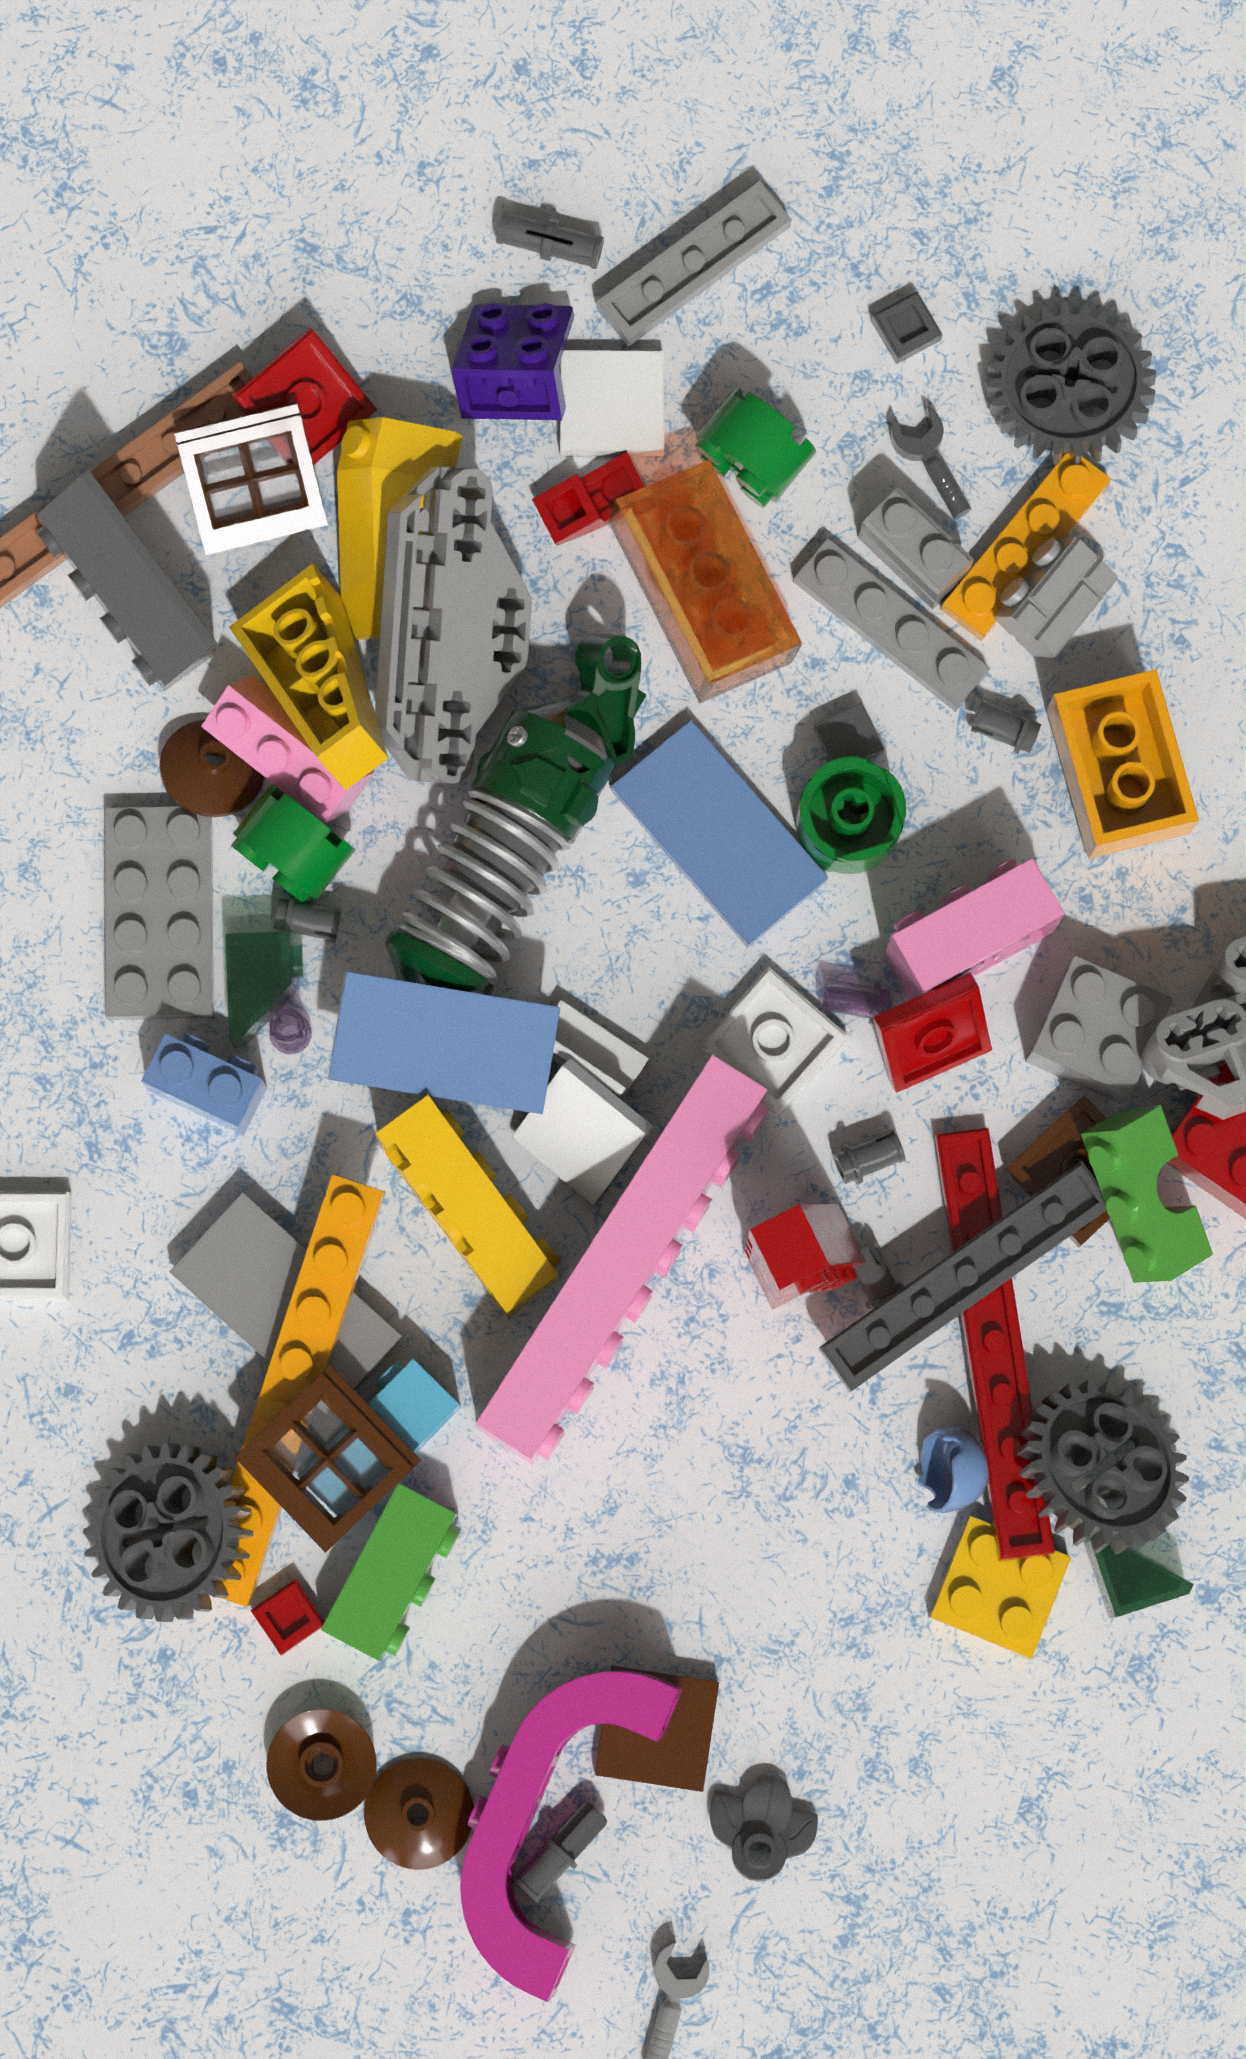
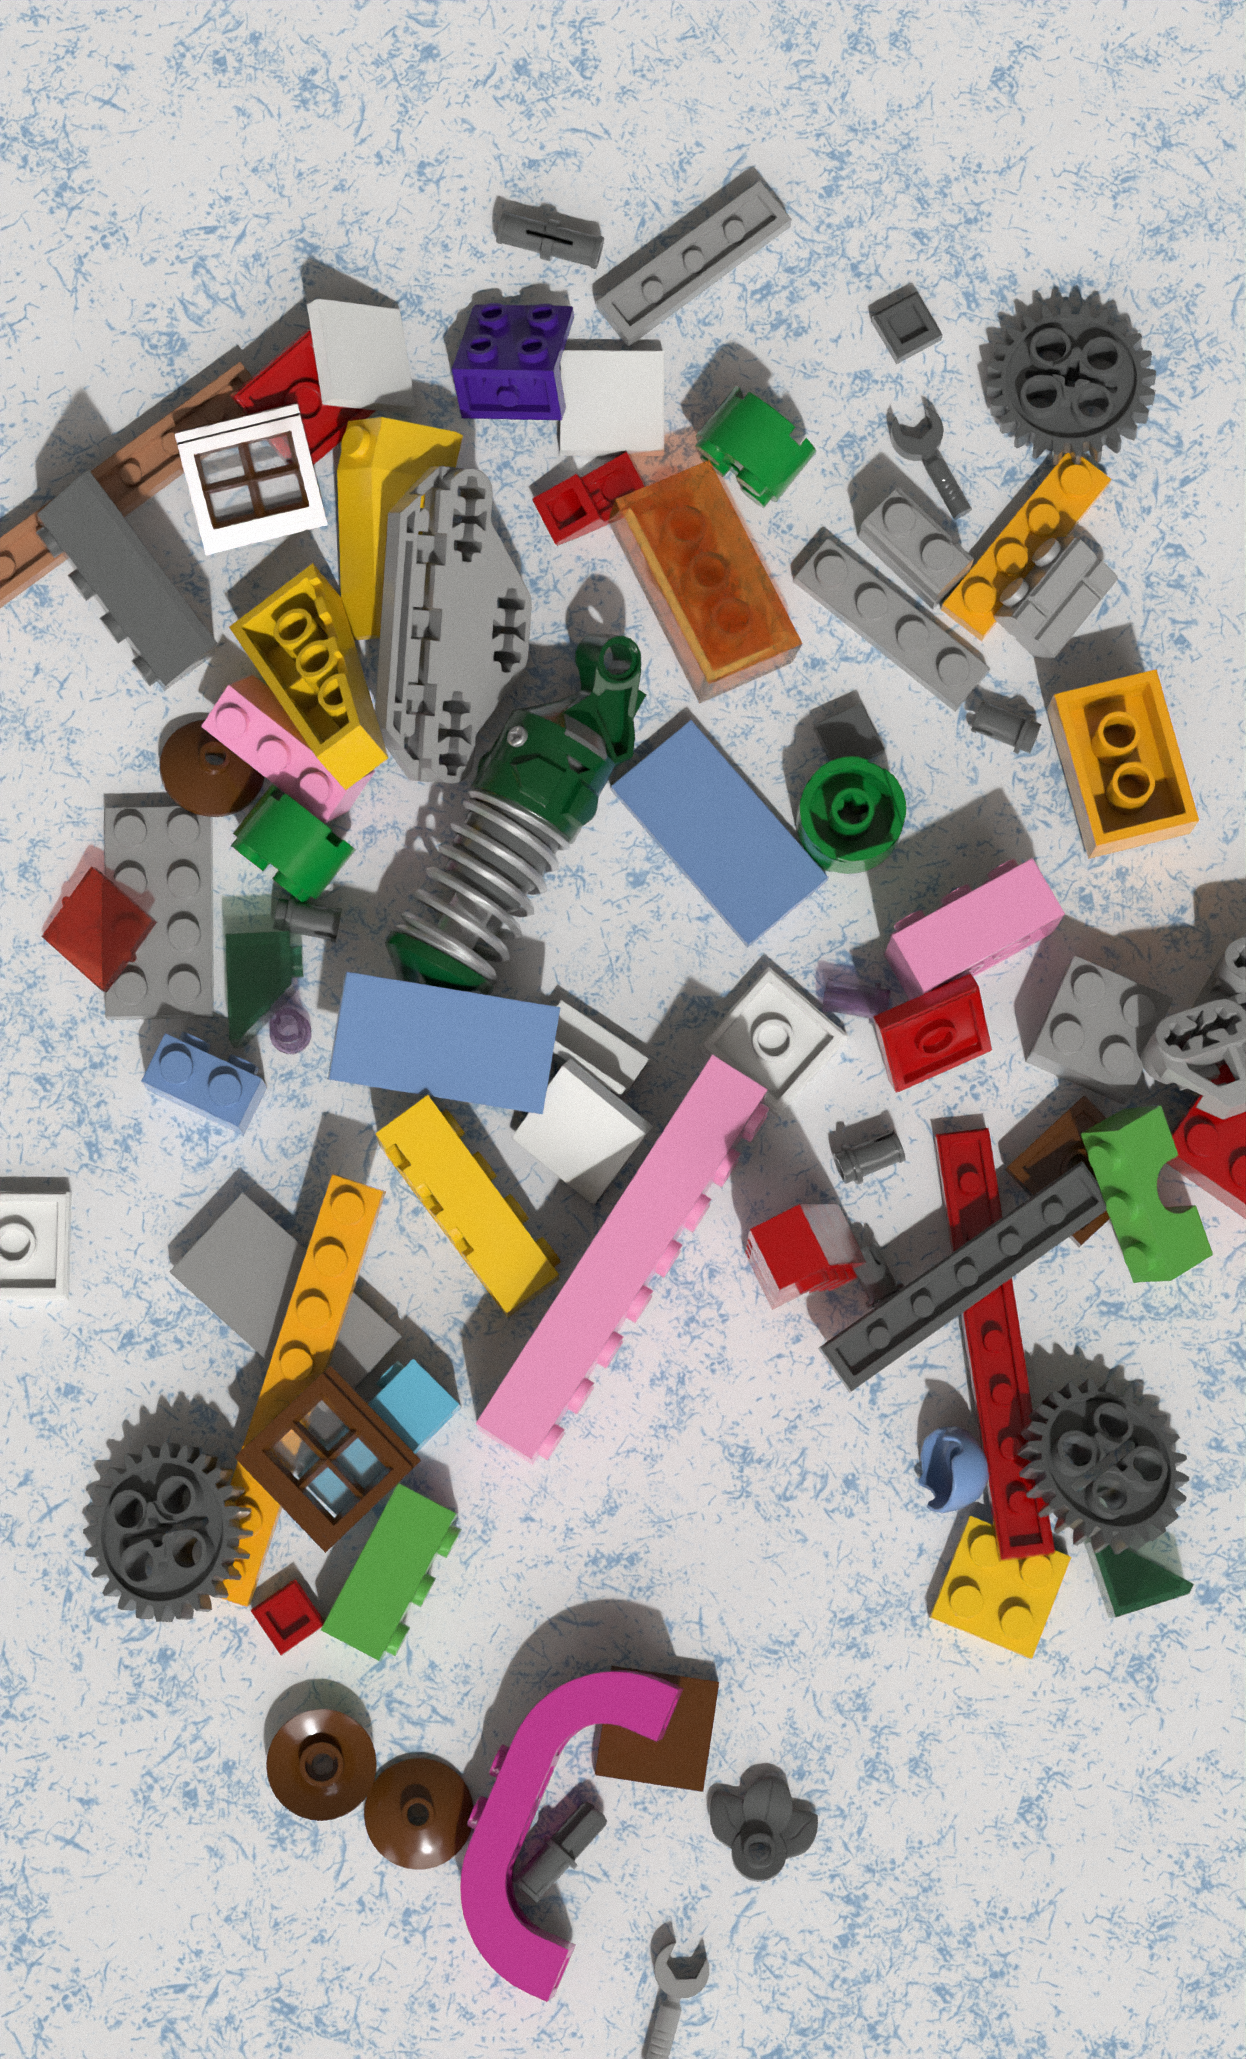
(99, 929): none -> clear red piece
(361, 356): none -> white tile

